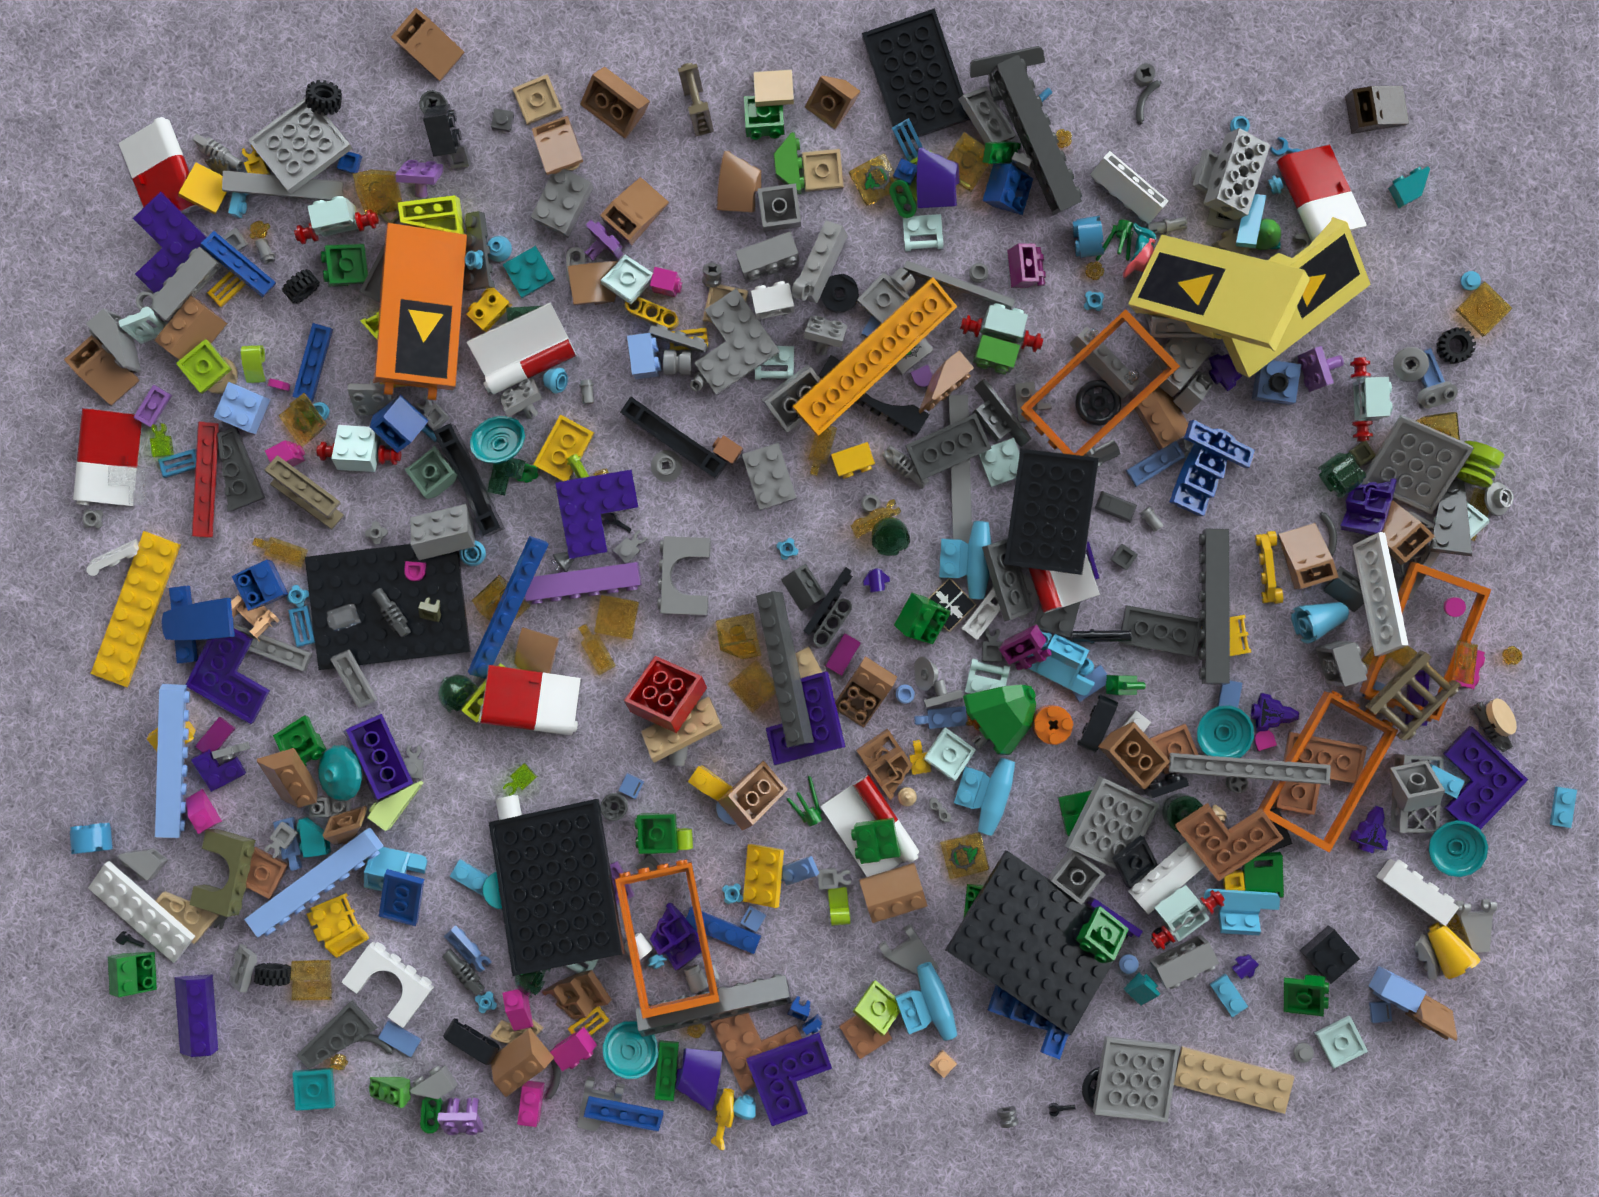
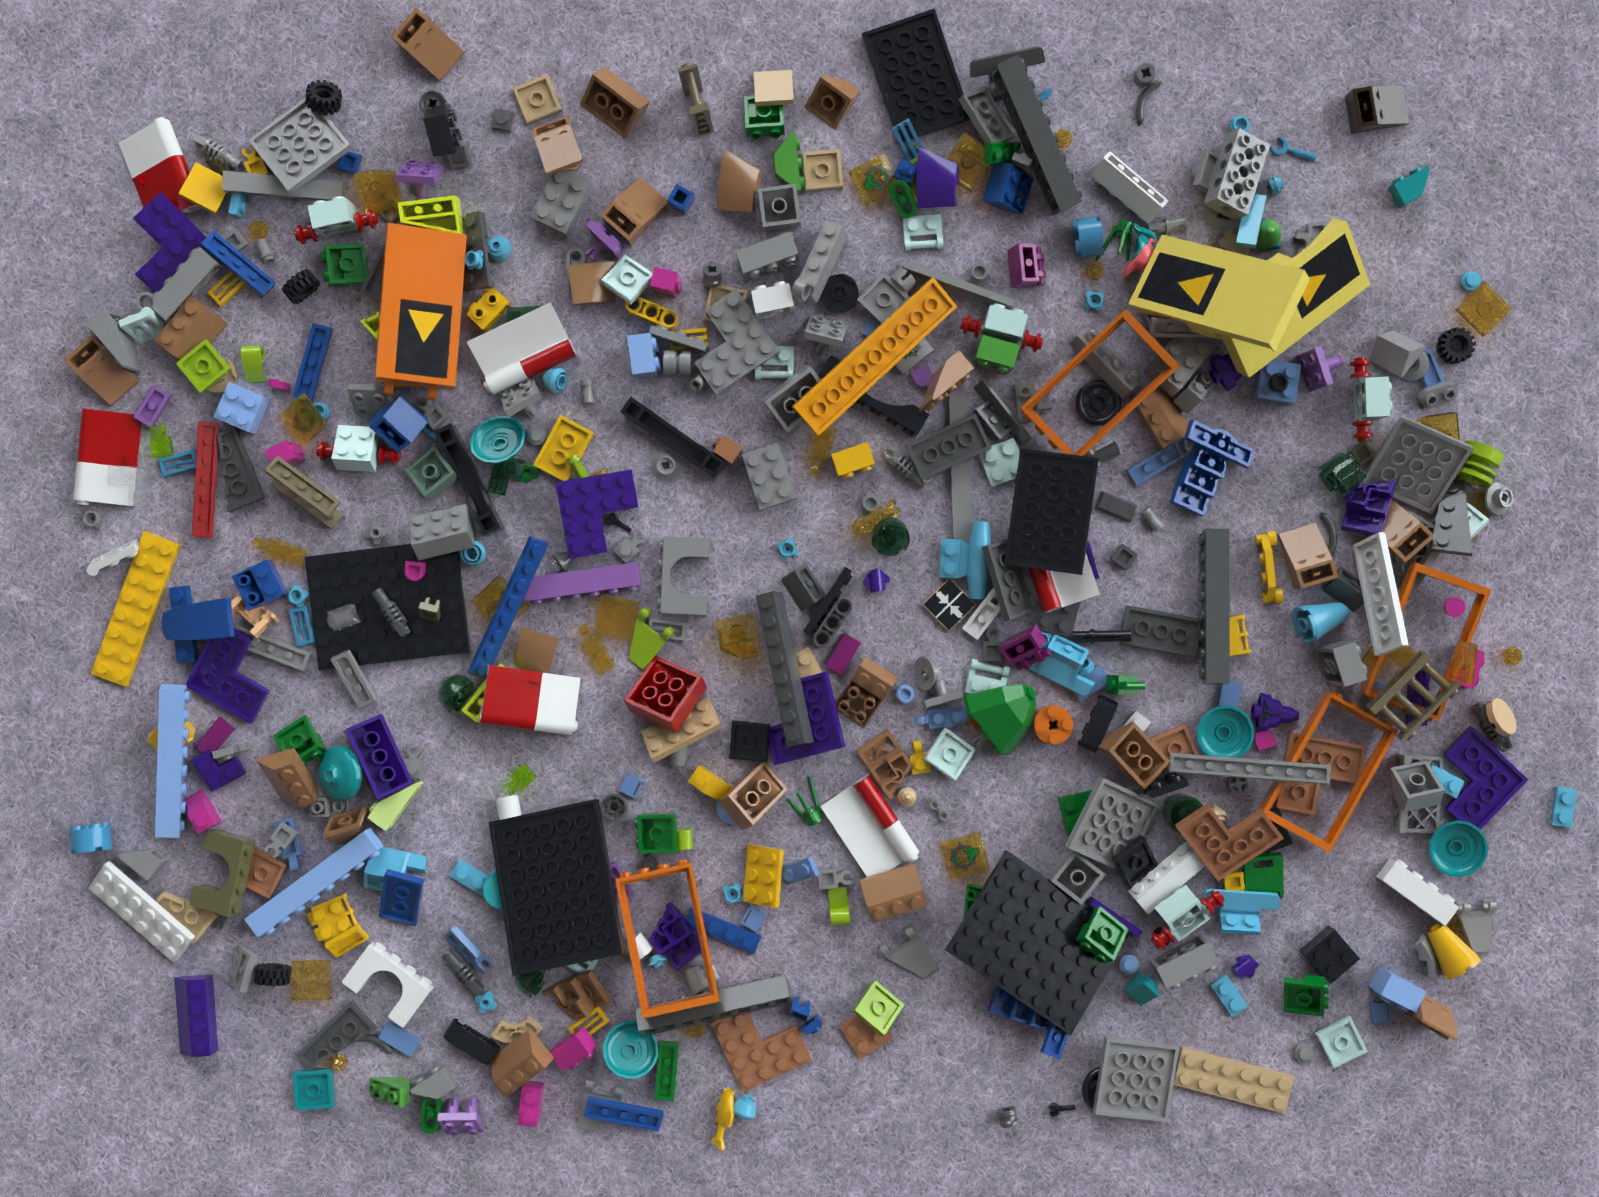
(122, 939): black hand -> none
(131, 973): green slope -> none
(312, 838): teal slope -> none
(517, 1009): dark pink slope -> none
(528, 272): teal plate -> none
(537, 435): none -> light grey plate
(555, 1082): dark grey piece -> none
(646, 641): none -> lime flag
(681, 199): none -> blue brick
(683, 631): none -> light grey tile
(700, 1076): dark purple slope -> none
(749, 741): none -> black plate
(753, 686): clear yellow slope -> none
(780, 1069): dark purple plate -> none
(875, 840): green plate -> none
(922, 618): green slope -> none
(927, 1005): medium azure plate -> none
(943, 1063): light nougat plate -> none
(987, 793): medium azure plate -> none
(1319, 189): door -> none
(1371, 833): dark purple rock -> none
(1395, 352): none -> light grey slope

